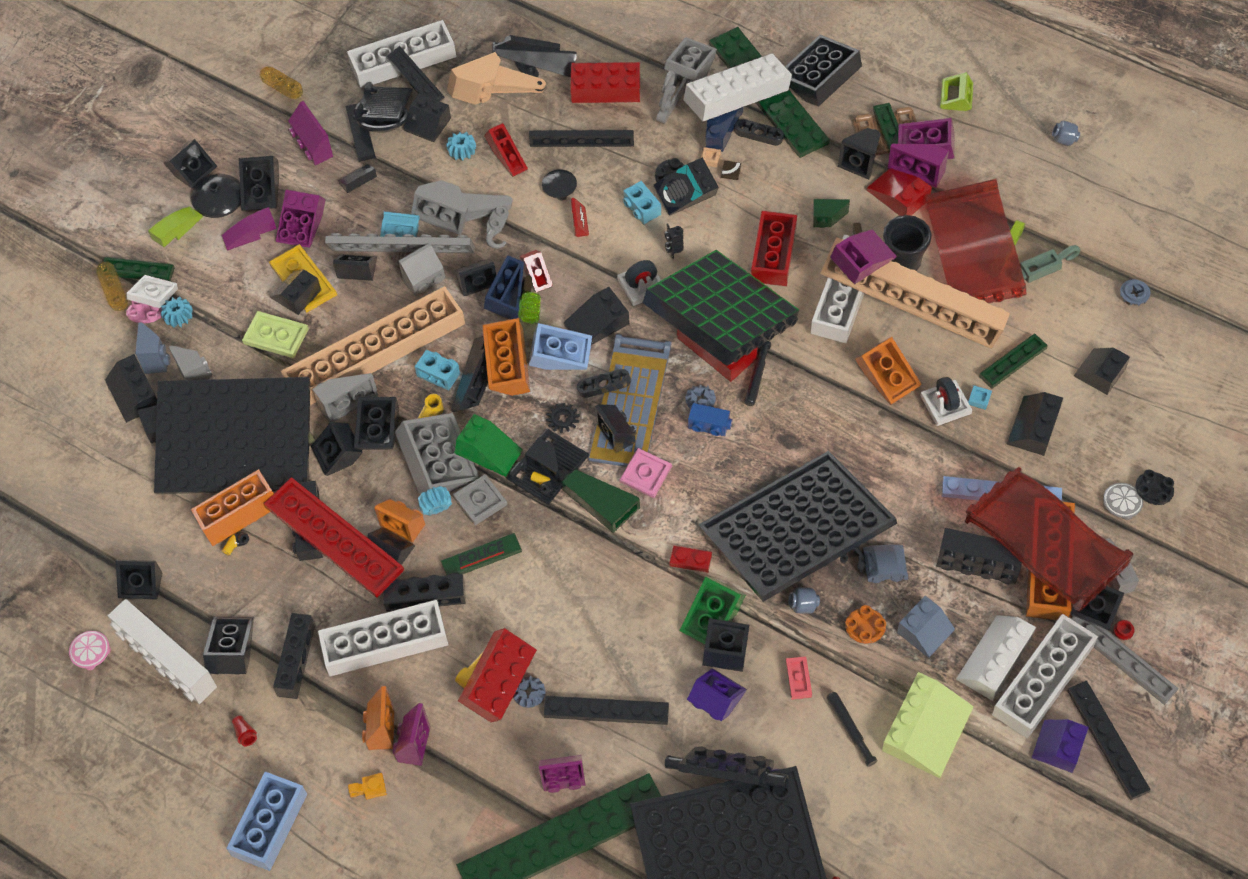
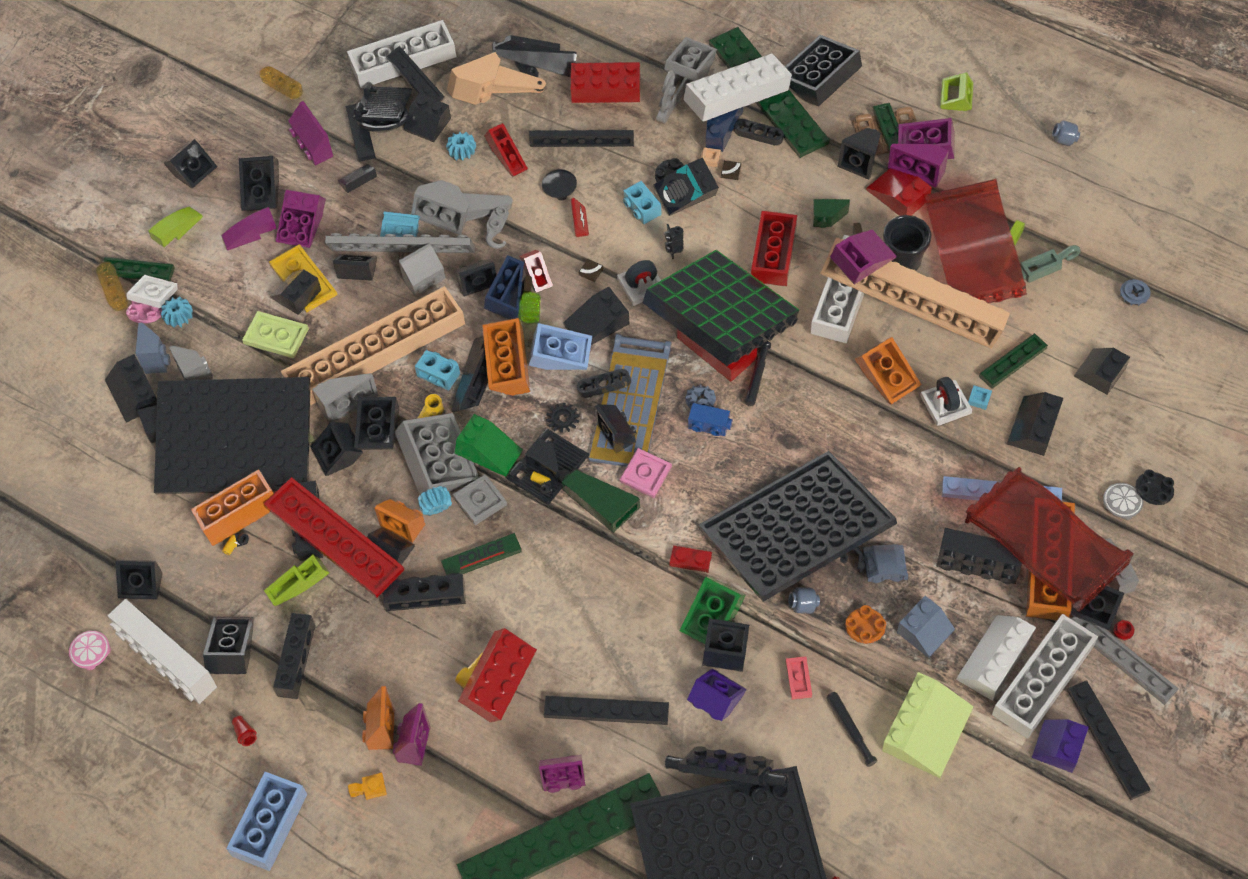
(216, 195): black dish -> none
(296, 580): none -> lime slope
(382, 638): white brick -> none
(535, 697): sand blue gear -> none
(591, 270): none -> dark brown tile

